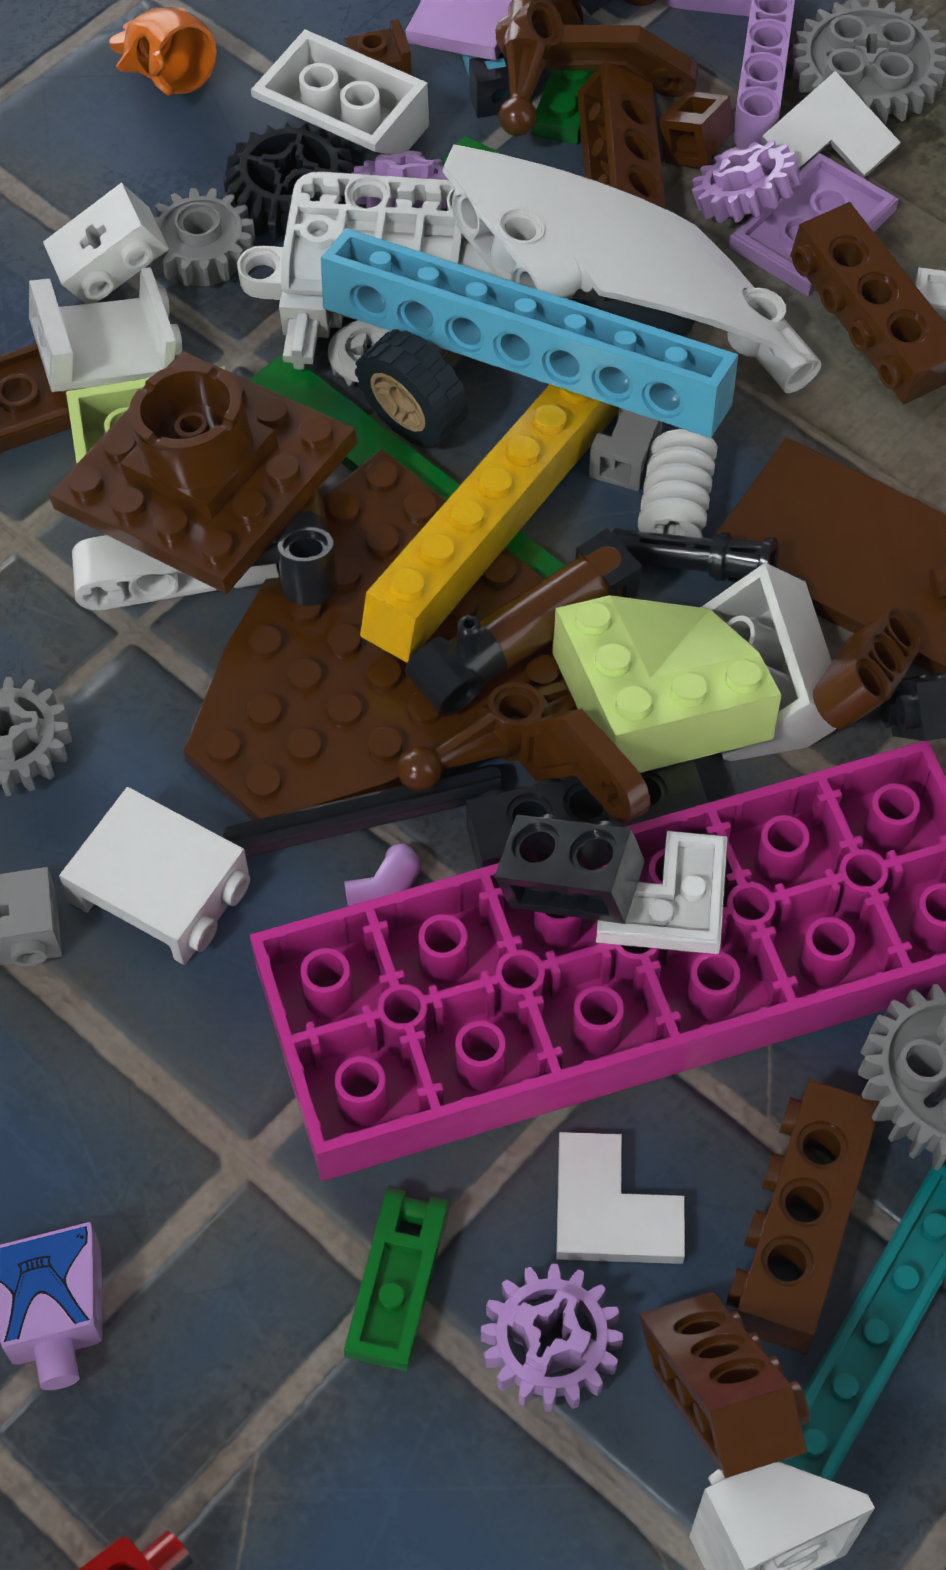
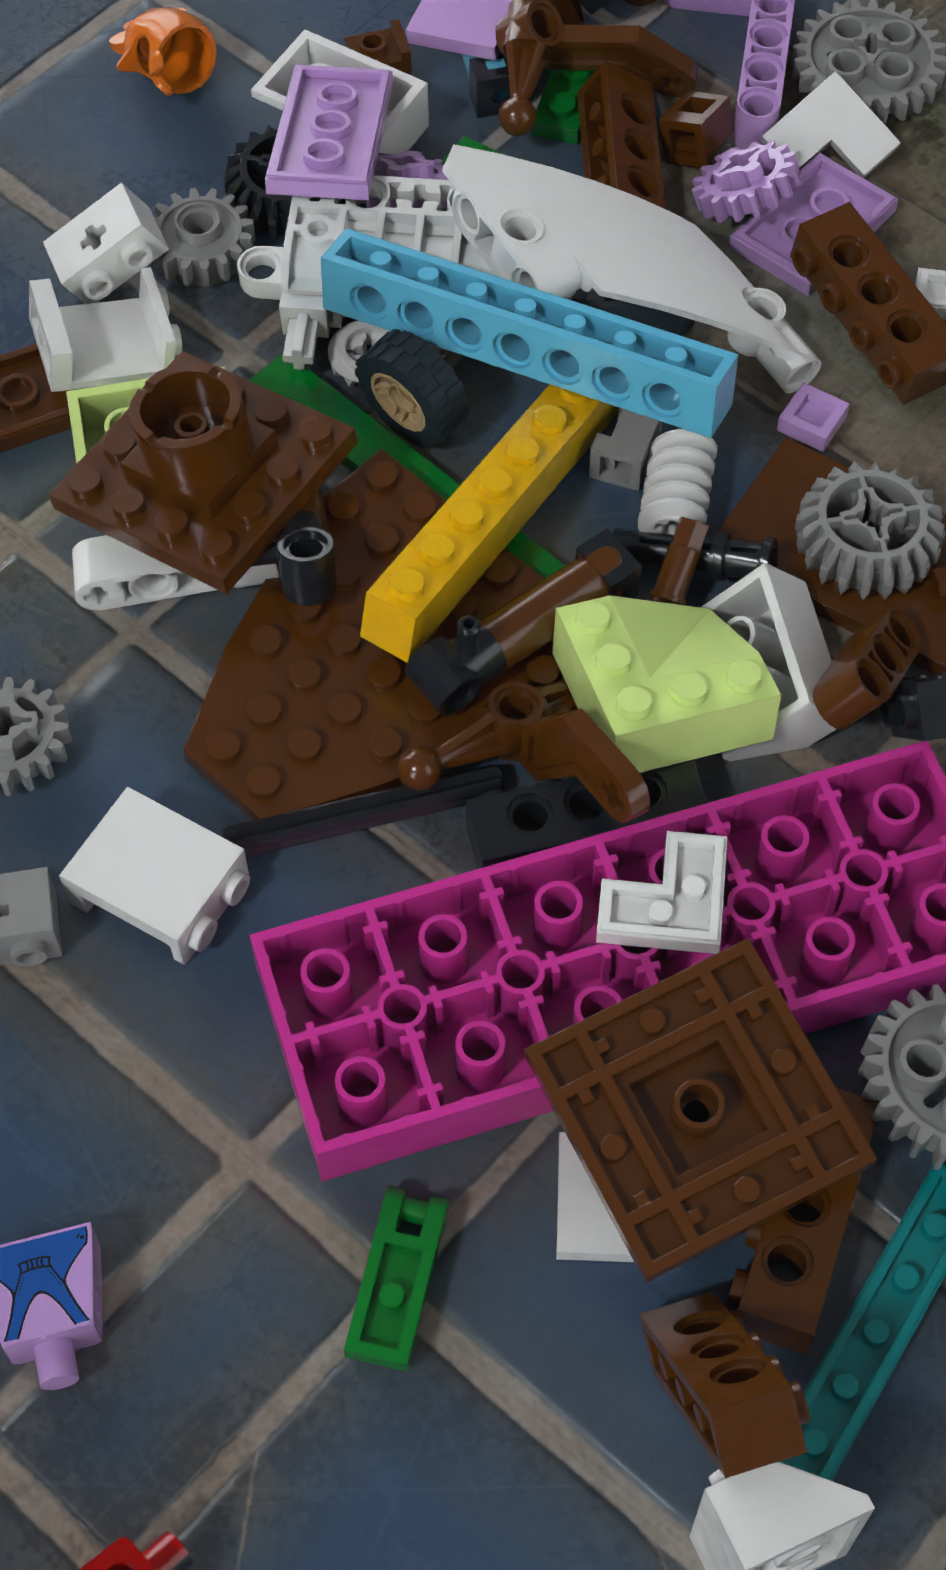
(330, 132): none -> lavender tile
(394, 875): lavender arm -> none
(568, 878): black brick -> none
(573, 1351): lavender gear -> none
(679, 562): none -> reddish brown piece
(710, 1047): none -> reddish brown piece
(813, 417): none -> lavender plate
(875, 516): none -> light grey gear

